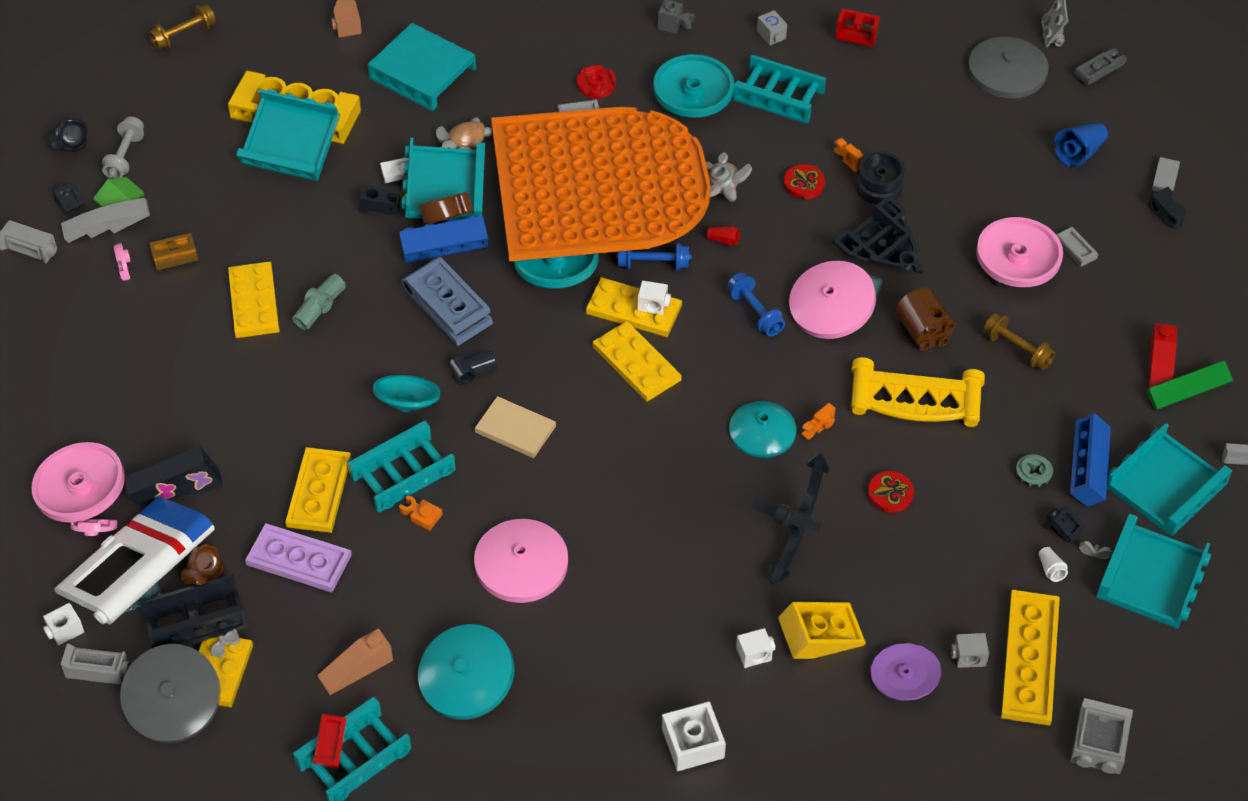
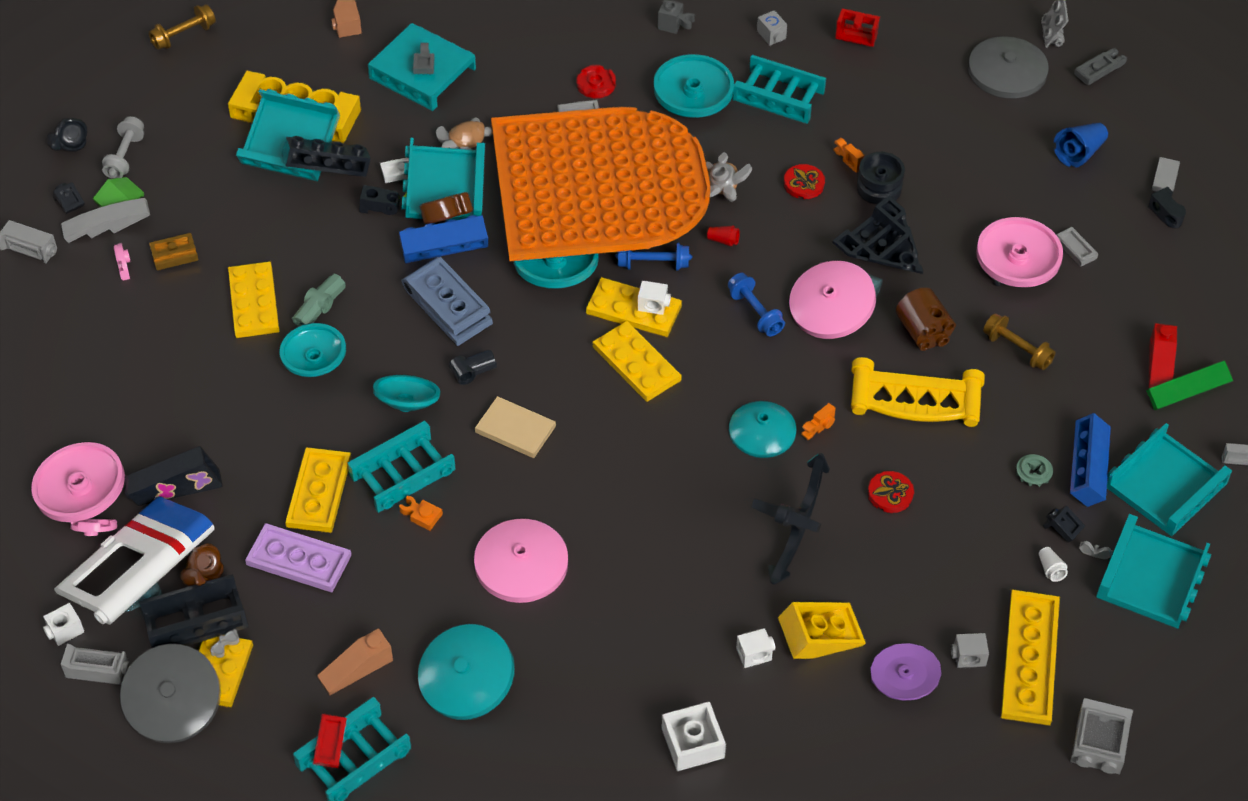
(312, 350): none -> teal dish
(326, 156): none -> black brick
(424, 60): none -> dark grey plate

